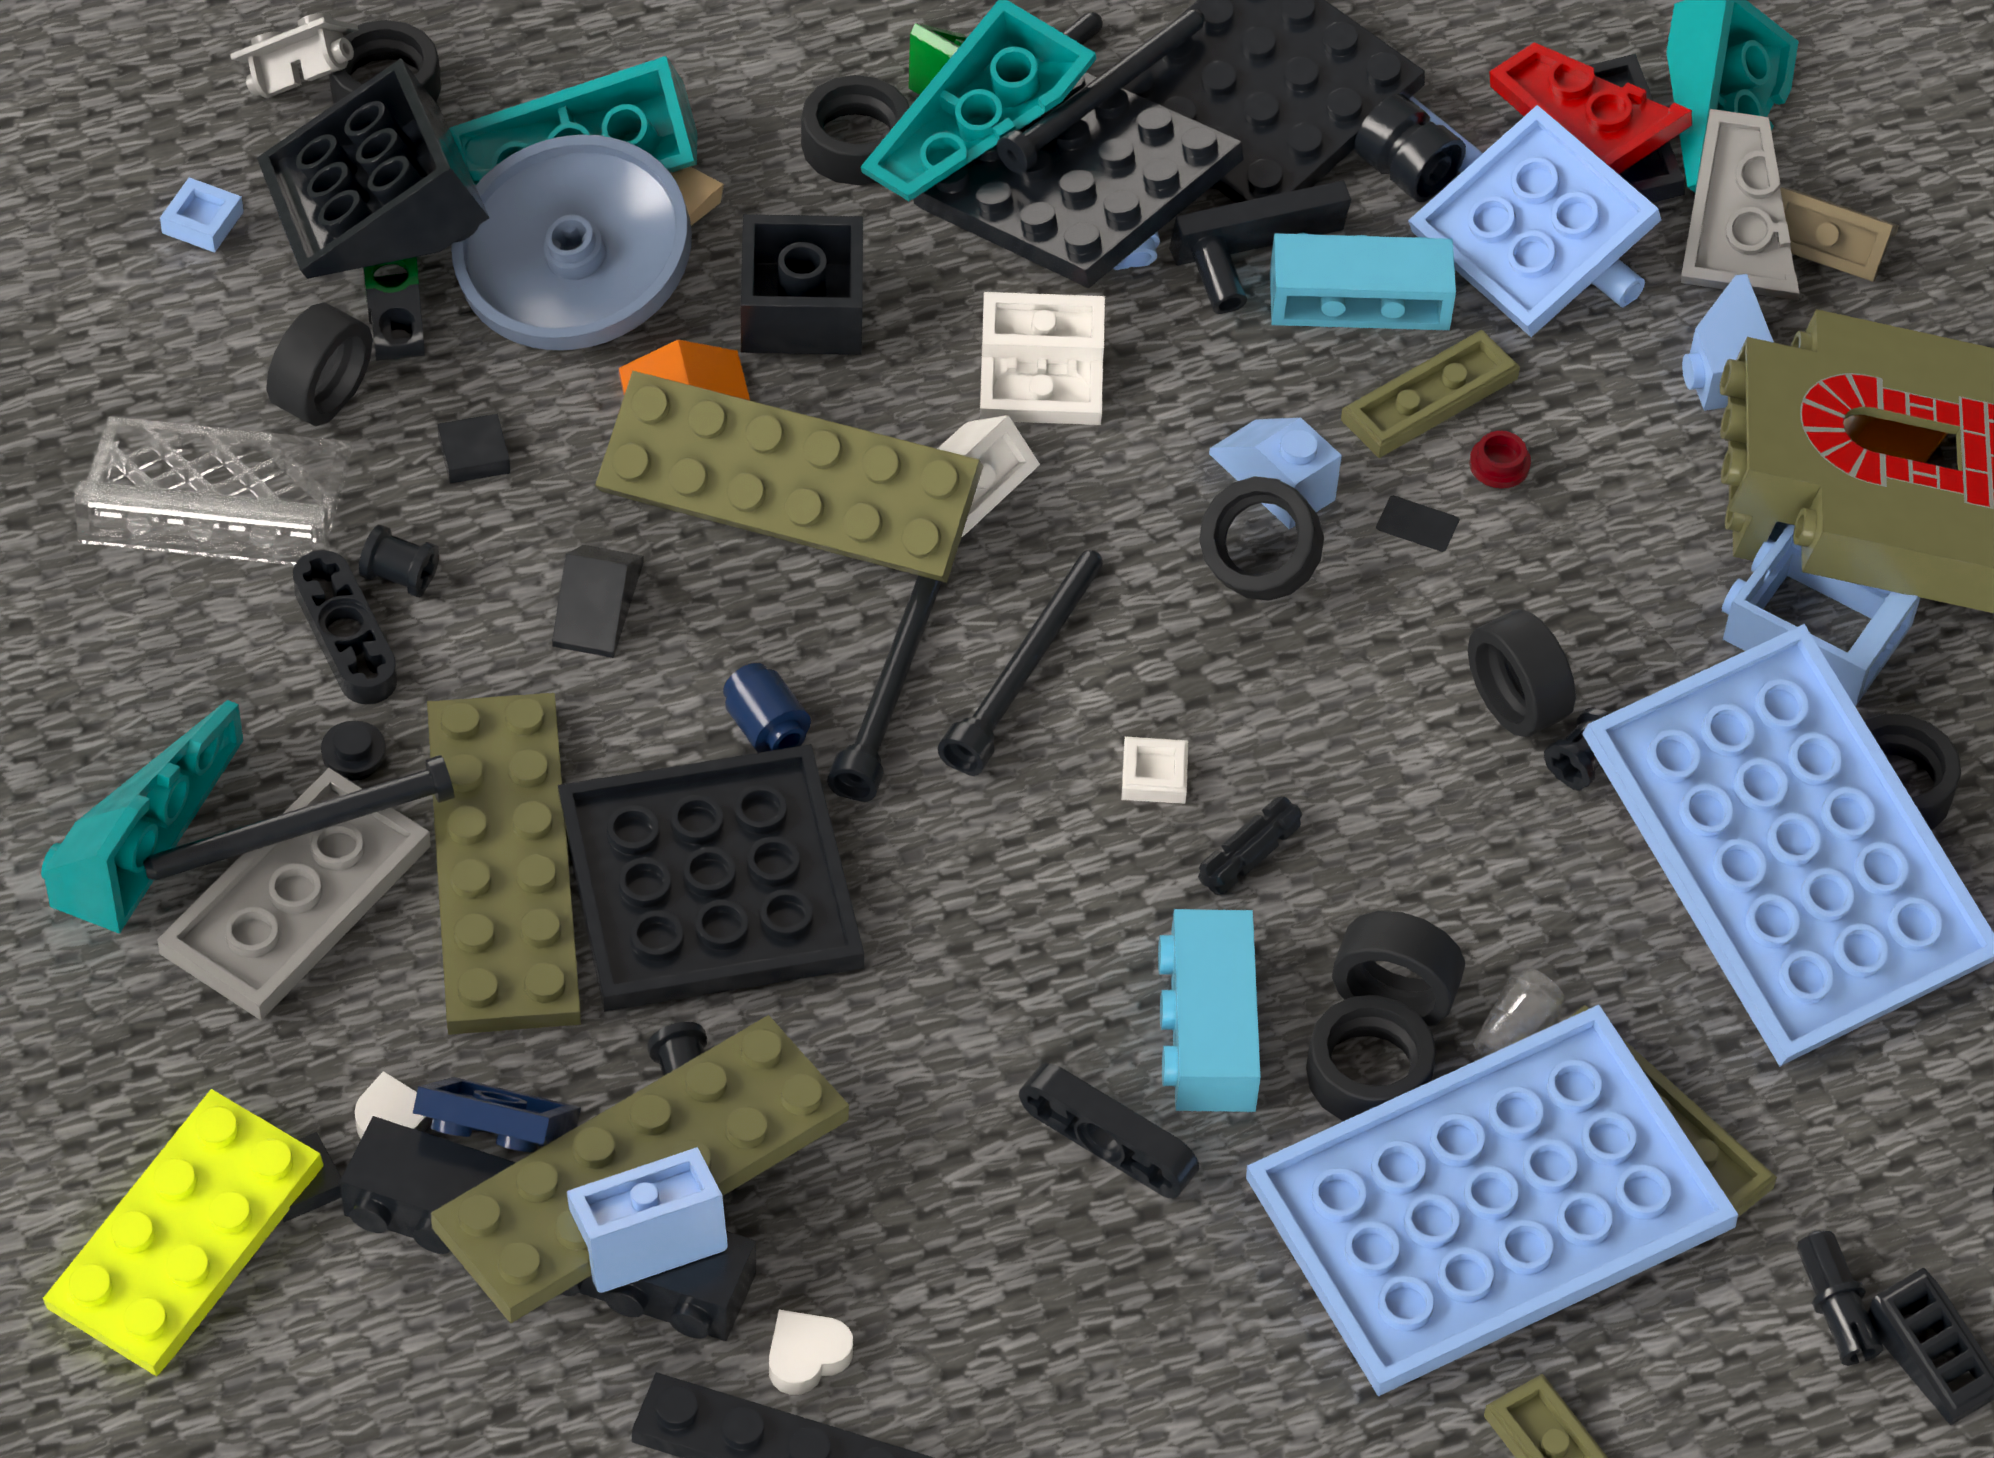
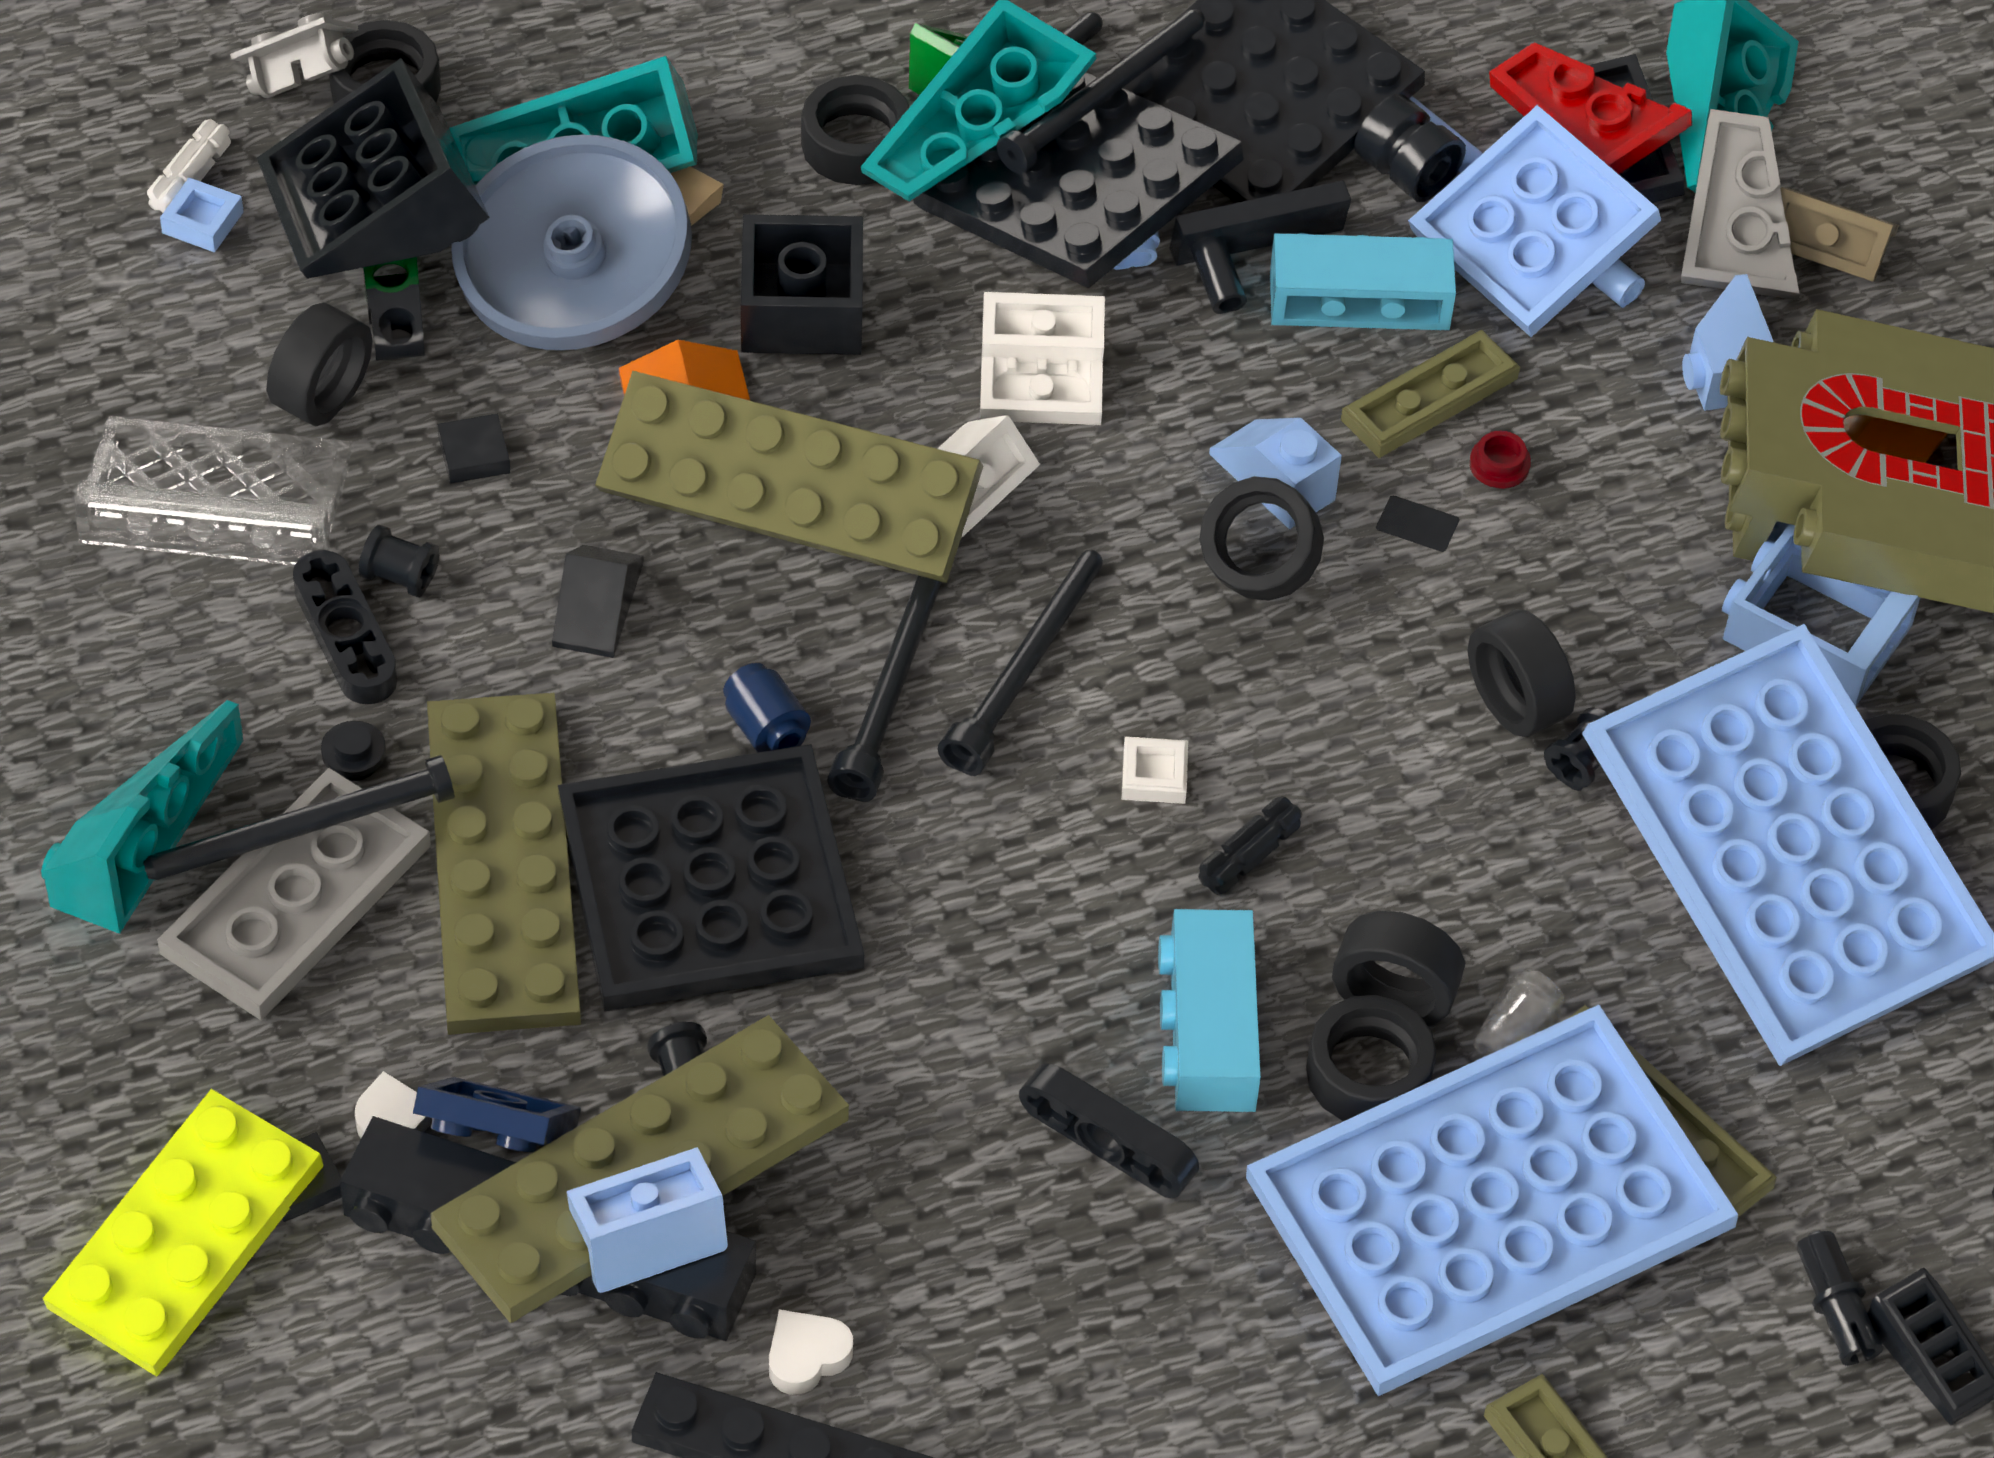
(191, 161): none -> white axle

